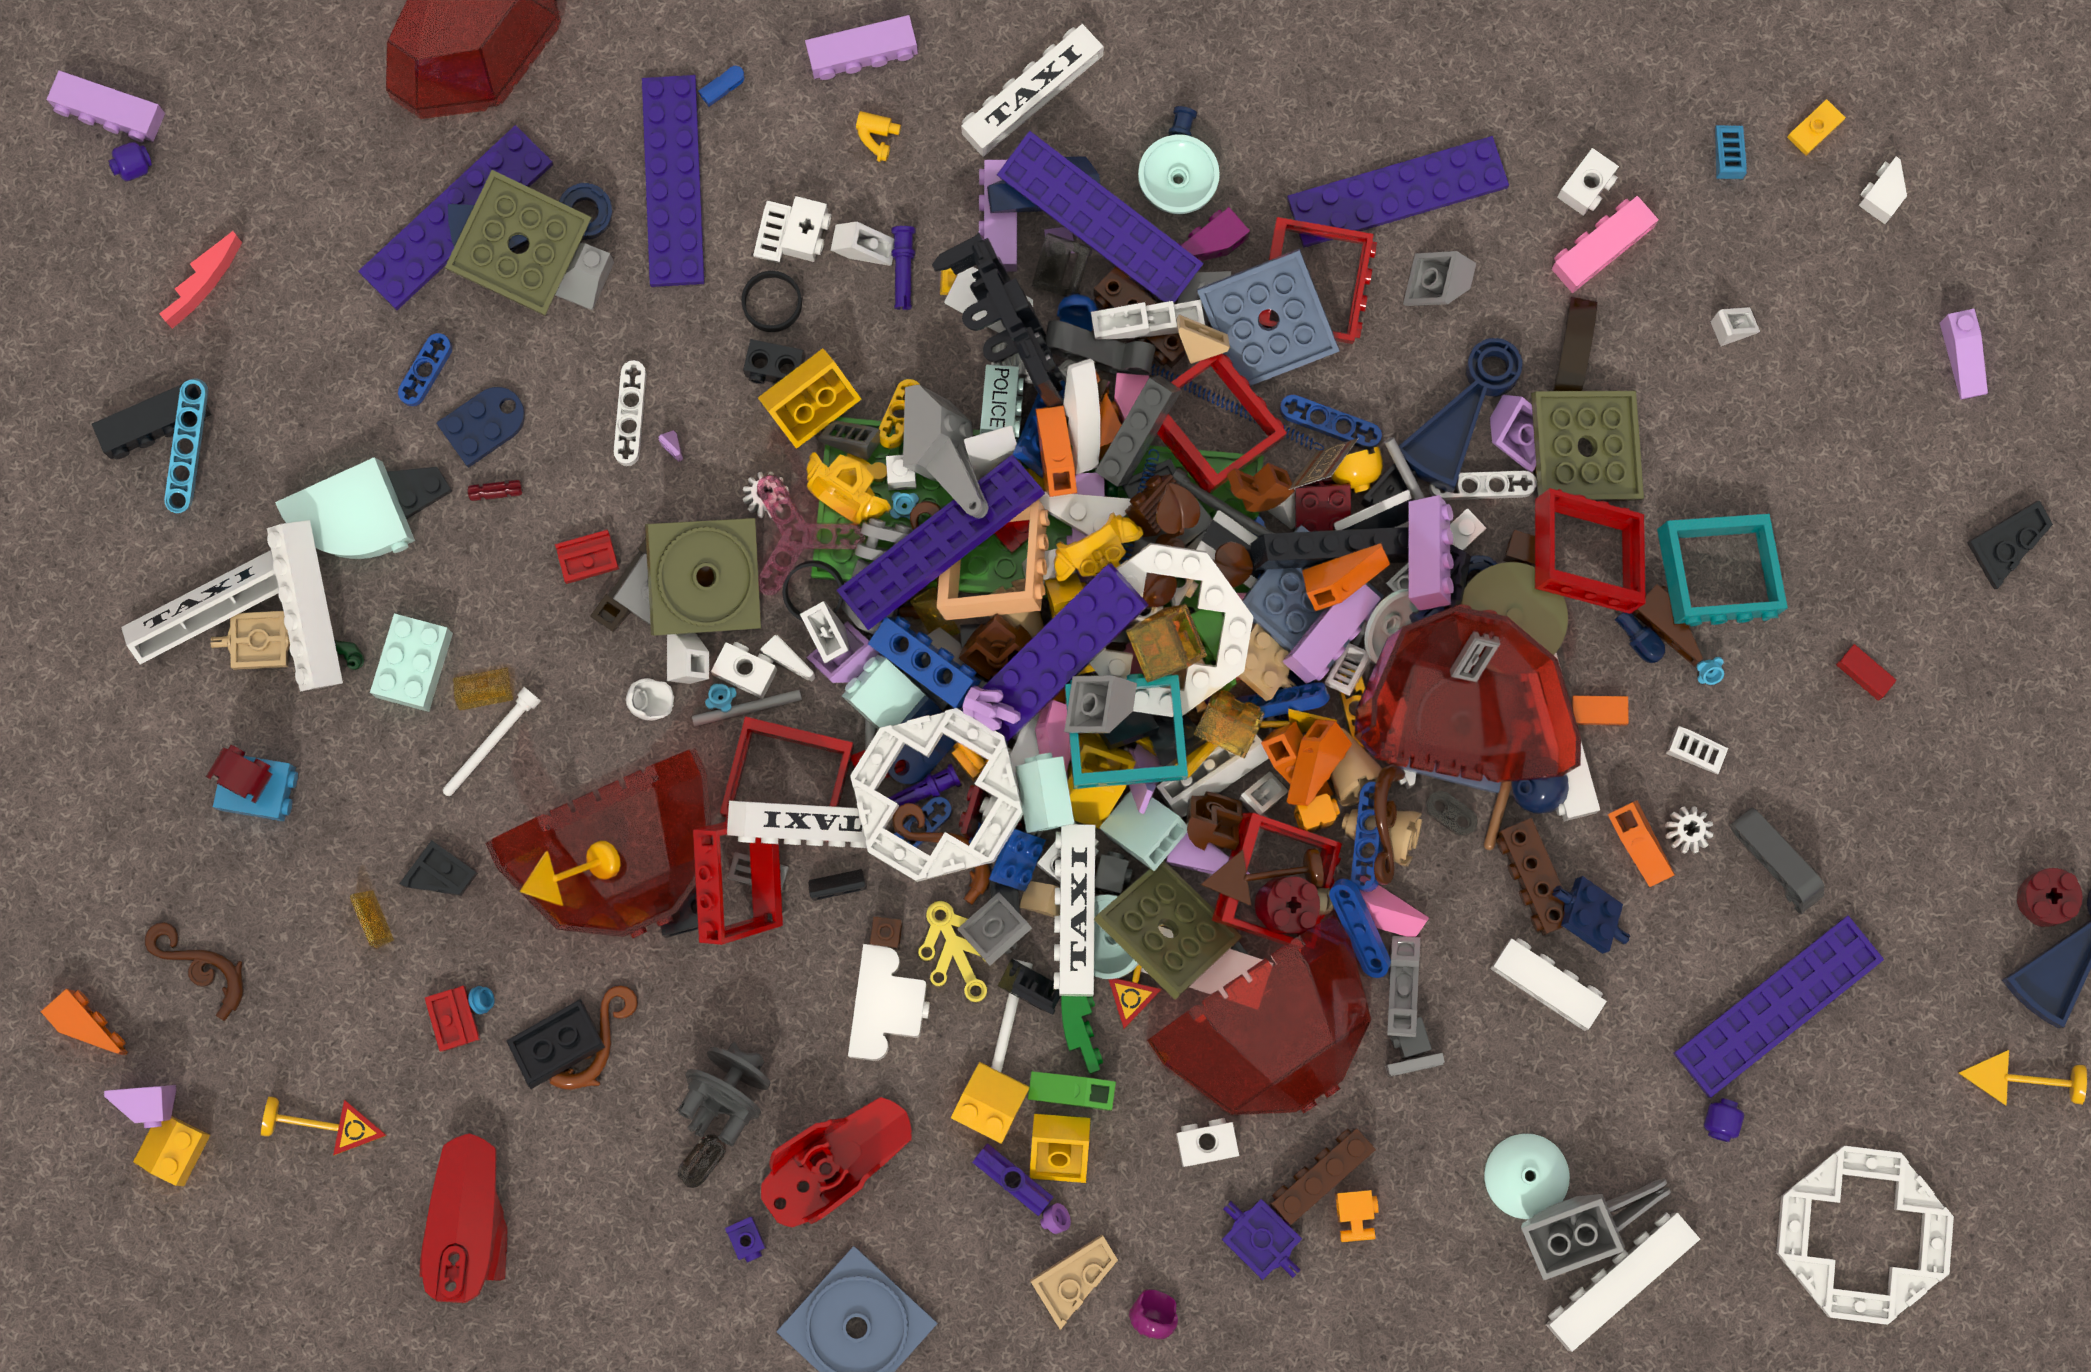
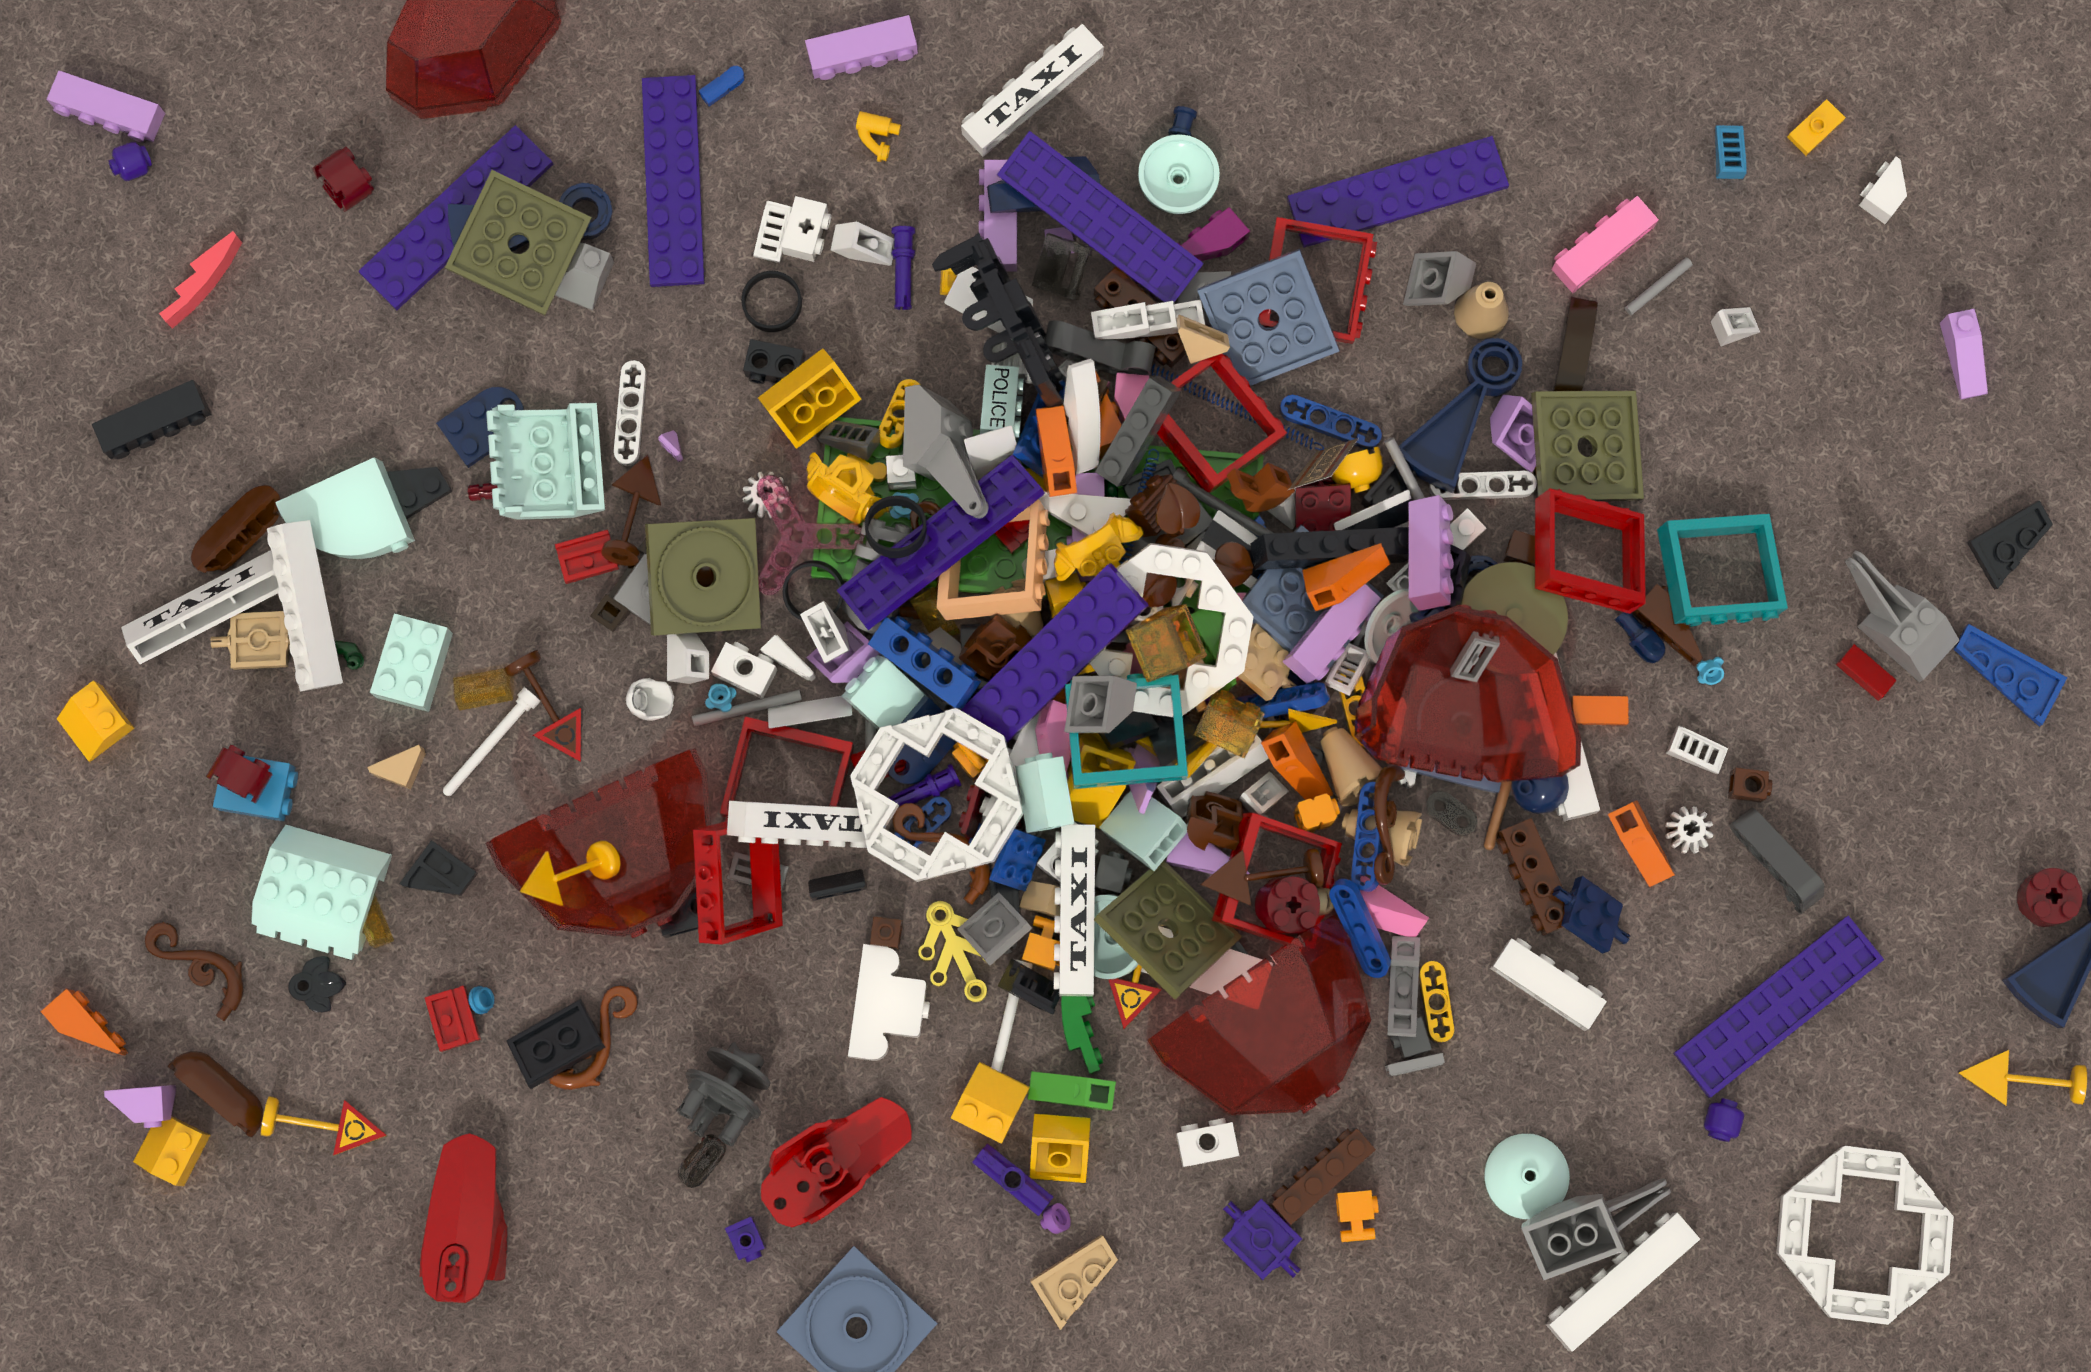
(94, 720): none -> yellow slope
(178, 457): medium azure beam -> none
(219, 1090): none -> reddish brown brick
(236, 530): none -> reddish brown brick
(317, 891): none -> light aqua slope
(320, 983): none -> black plate
(343, 179): none -> dark red brick
(401, 767): none -> tan slope
(440, 355): blue beam -> none
(545, 462): none -> light aqua slope
(564, 732): none -> reddish brown piece
(641, 484): none -> reddish brown piece
(808, 711): none -> white sticker
(895, 501): none -> black tyre
(987, 709): lavender rock -> none
(1039, 948): none -> light orange brick
(1077, 311): blue hair -> none
(1154, 1314): magenta hair -> none
(1317, 758): orange slope -> none
(1446, 1022): none -> yellow beam
(1482, 311): none -> tan cone
(1593, 167): white brick -> none
(1658, 286): none -> light grey bar
(1737, 786): none -> reddish brown brick
(1902, 621): none -> light grey slope
(2014, 674): none -> blue wing

